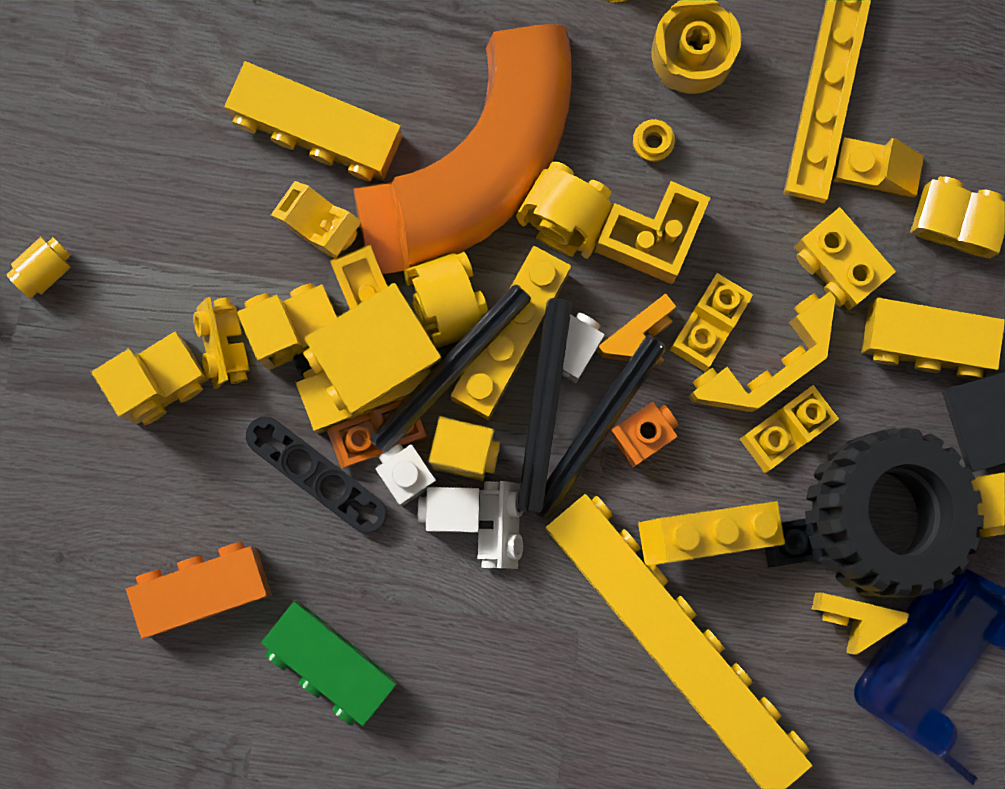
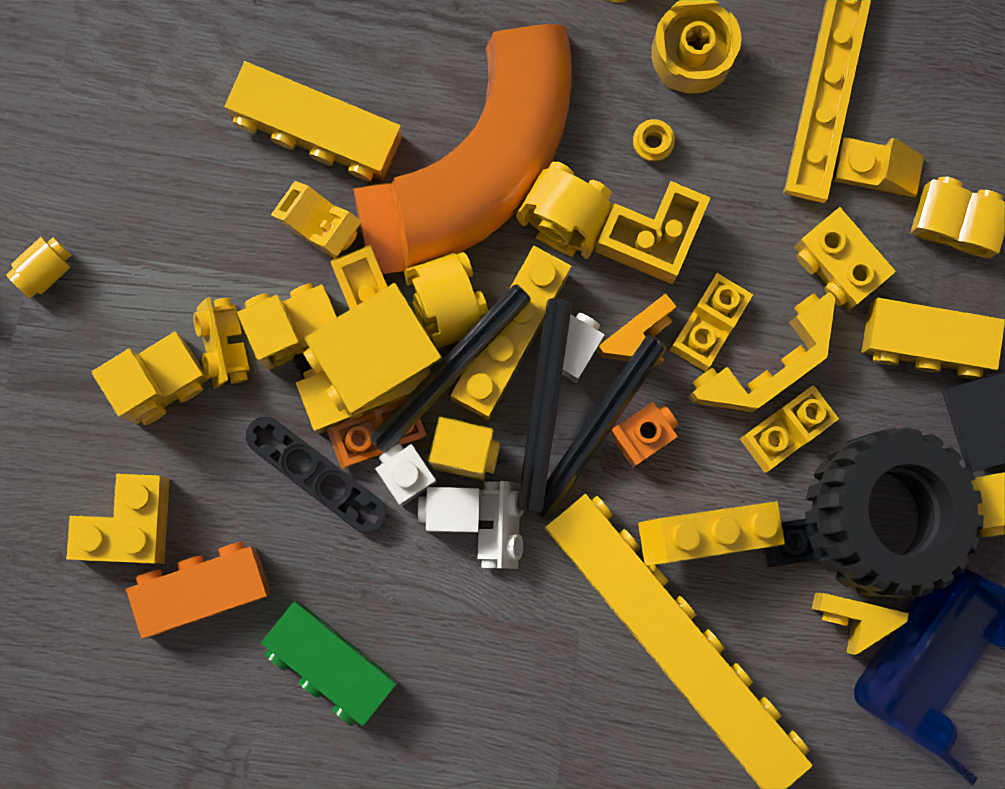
(136, 529): none -> yellow brick

